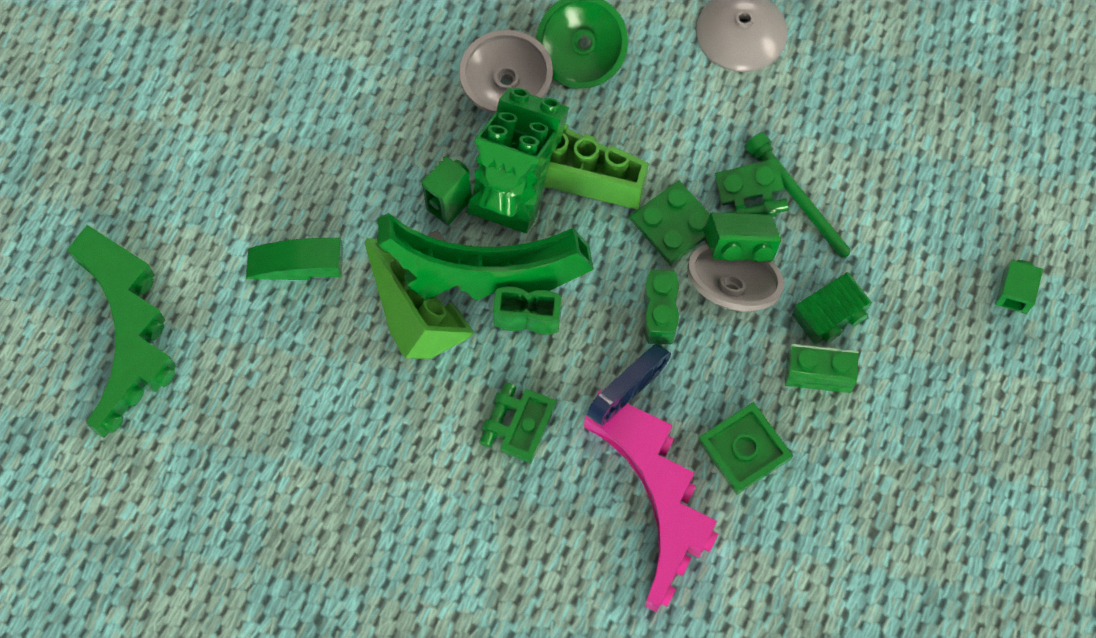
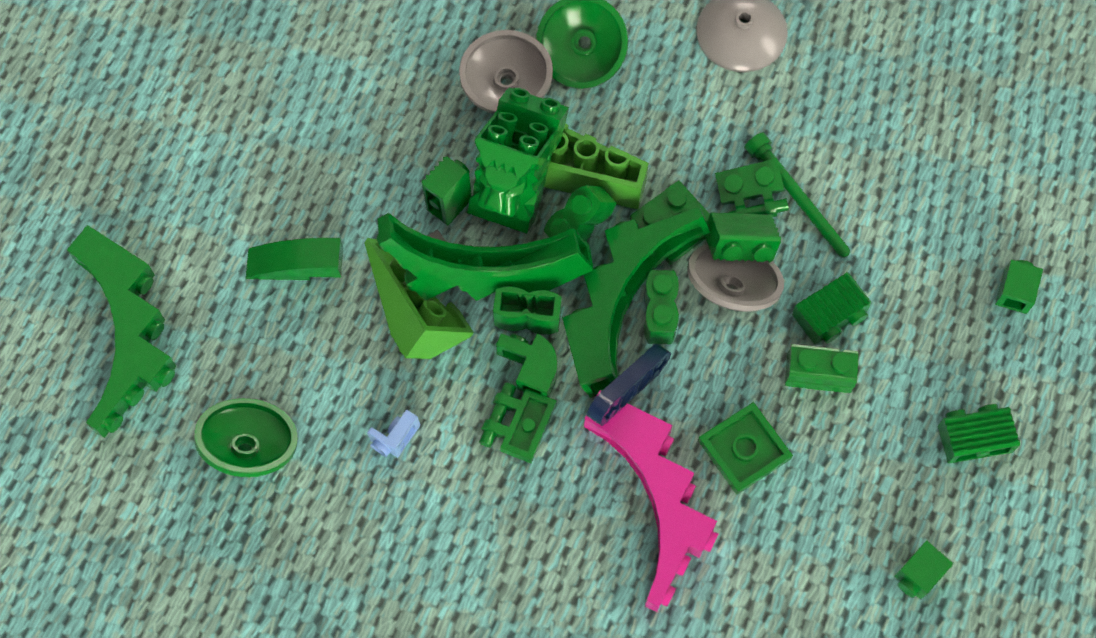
(245, 437): none -> green dish
(400, 433): none -> light blue bracket
(538, 362): none -> green brick
(582, 211): none -> green brick
(611, 286): none -> green arch
(923, 571): none -> green brick
(978, 434): none -> green brick

